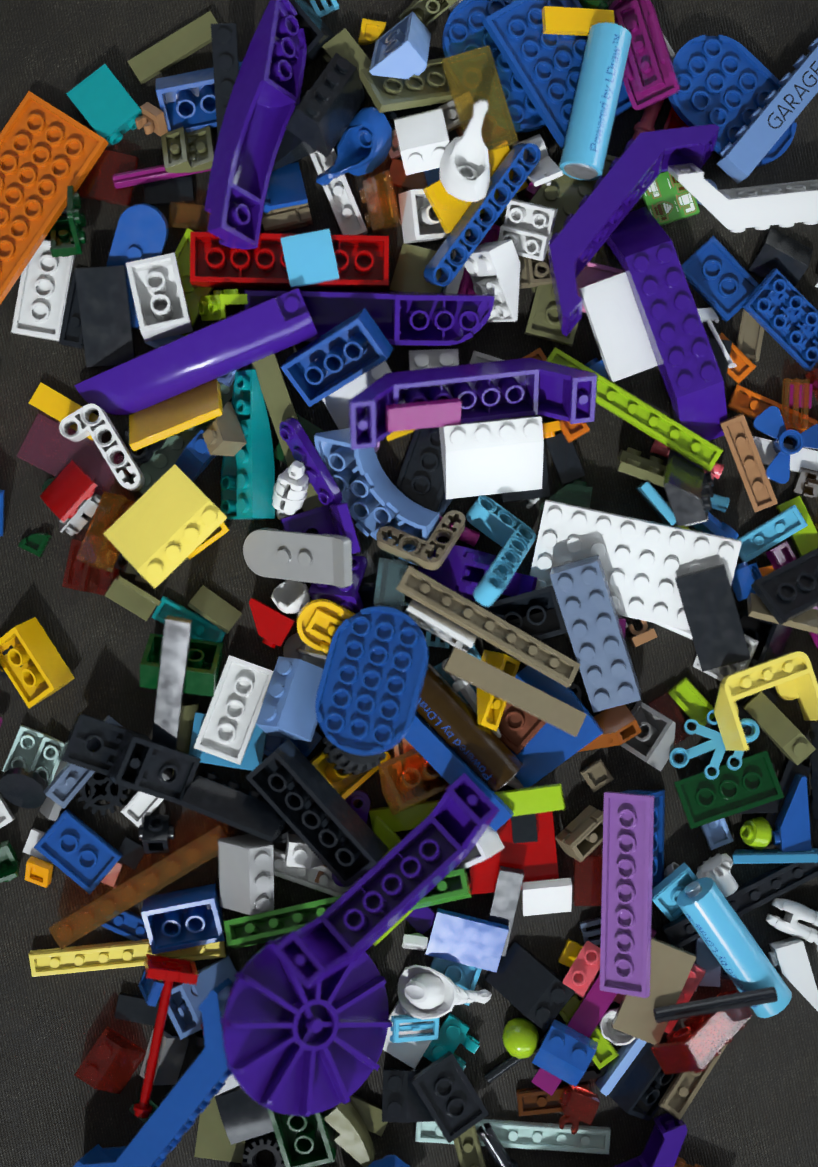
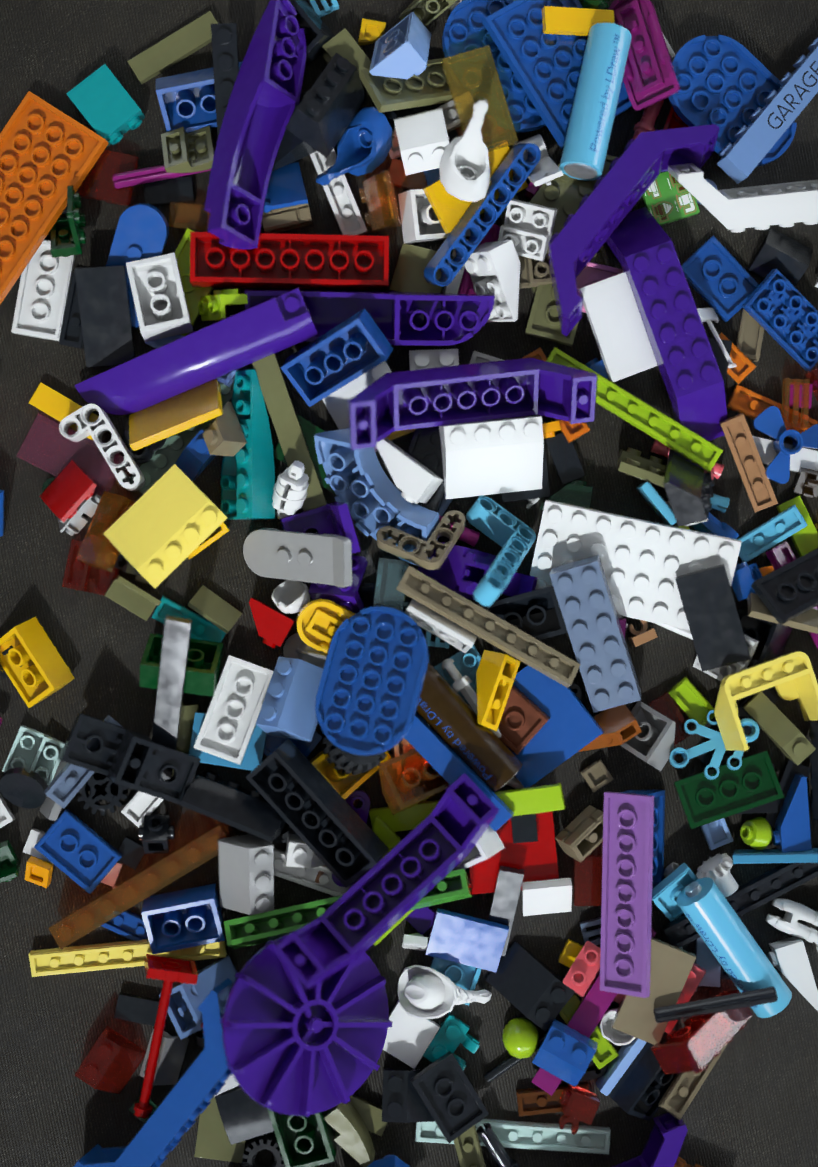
(35, 543): dark green tile -> none
(150, 989): blue tile -> none
(152, 120): medium nougat tile -> none
(305, 452): dark purple plate -> none
(309, 258): medium azure tile -> none
(396, 1028): medium azure tile -> none
(408, 474): none -> white slope
(423, 415): magenta tile -> none
(514, 692): dark tan tile -> none

